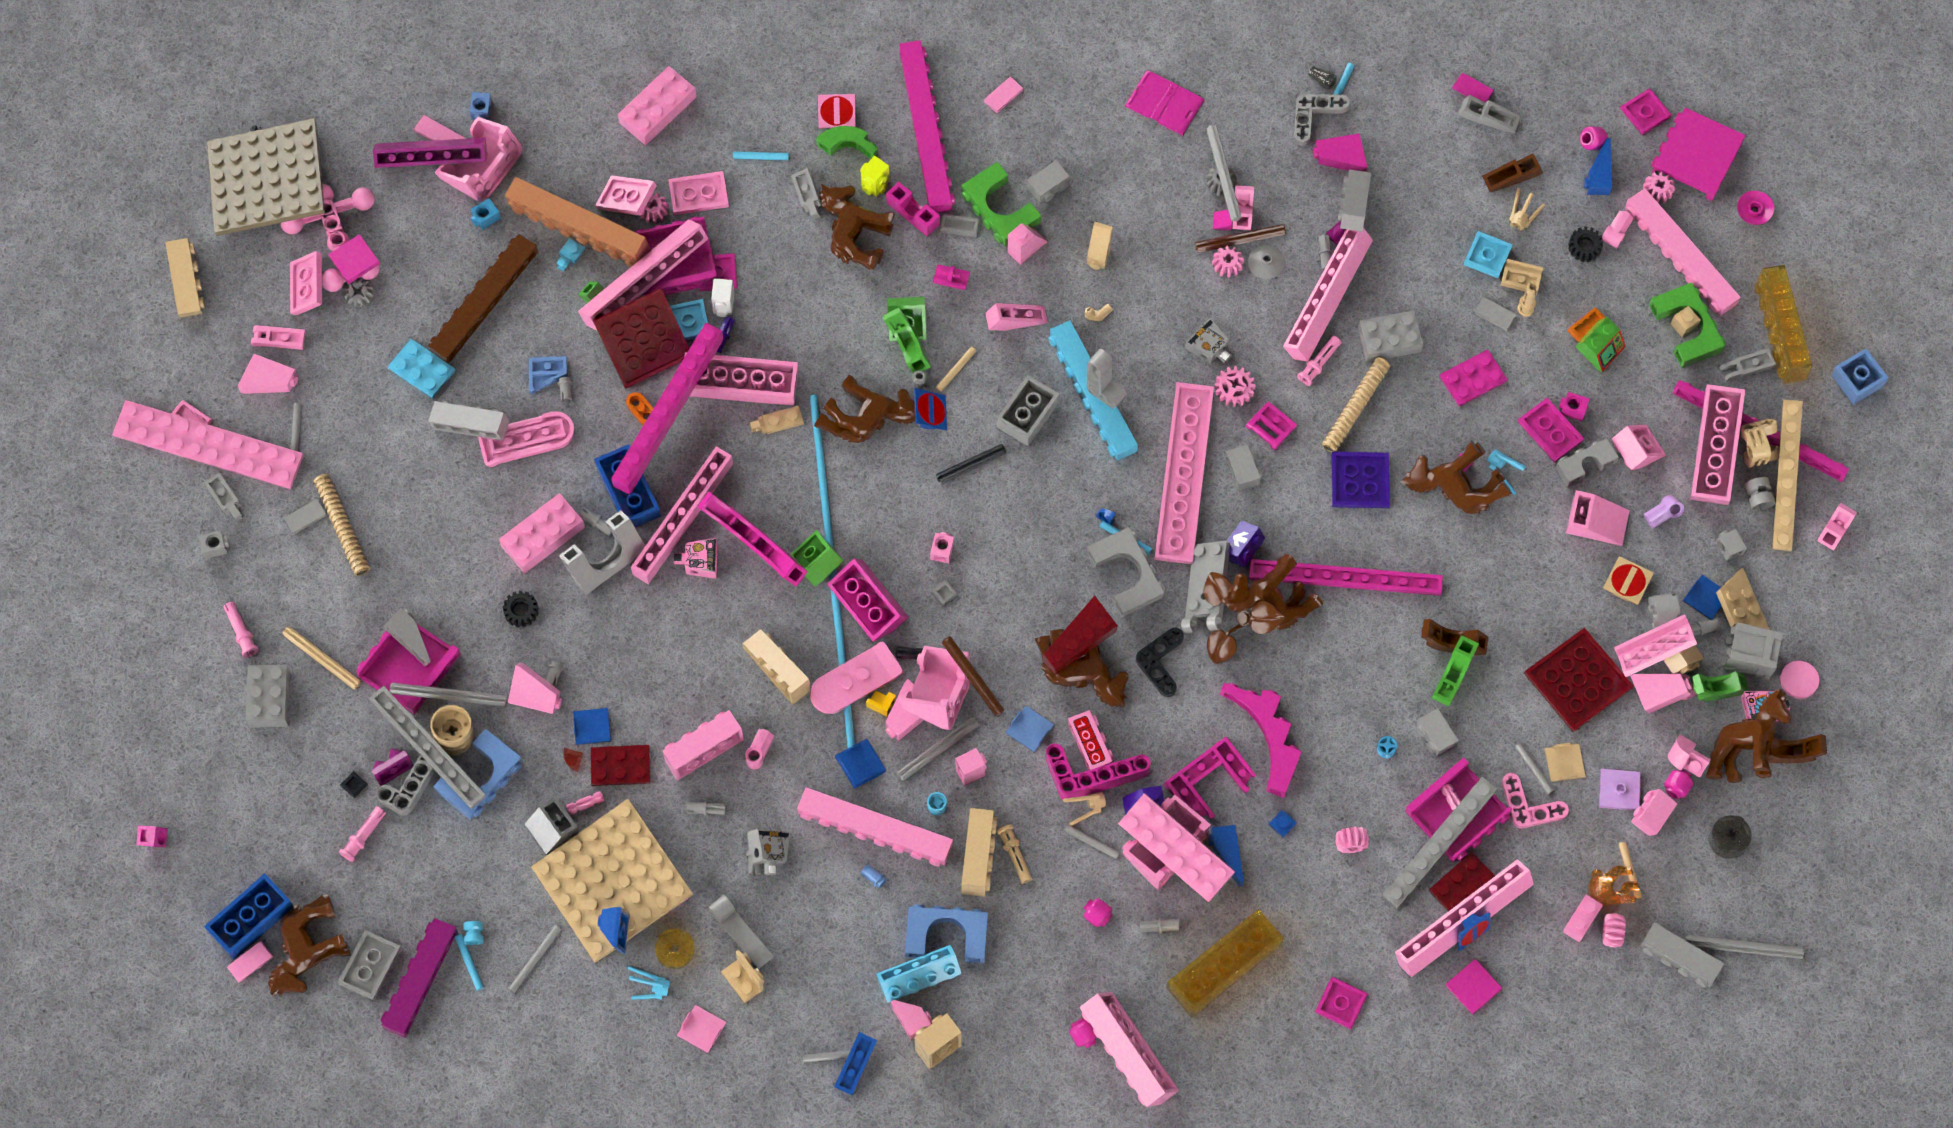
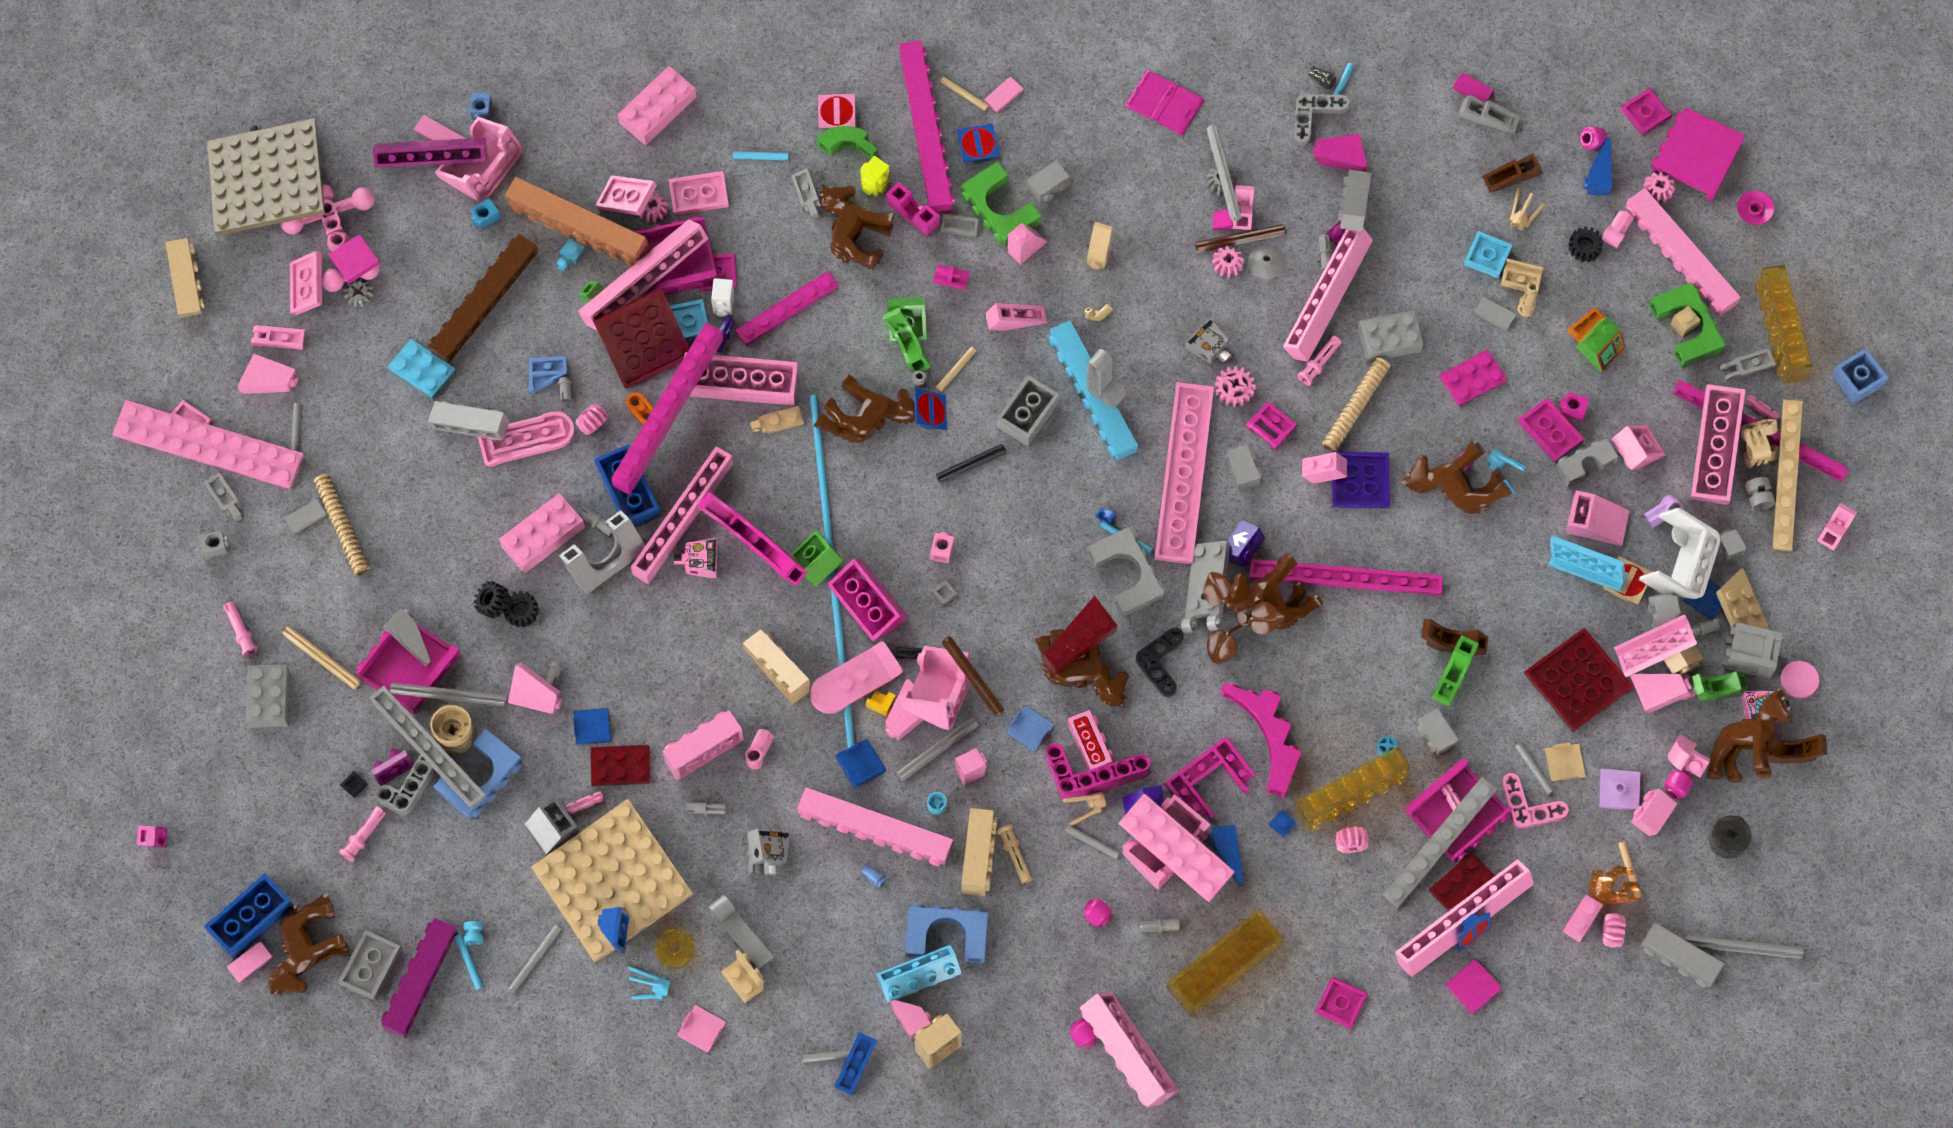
(498, 603): none -> black tyre
(572, 758): clear red tile -> none
(591, 419): none -> bright pink gear
(786, 308): none -> dark pink plate
(965, 94): none -> tan bar
(978, 143): none -> piece
(1324, 468): none -> bright pink brick
(1351, 789): none -> clear yellow brick
(1587, 564): none -> medium azure fence
(1695, 559): none -> white windscreen
(1762, 408): none -> bright pink axle

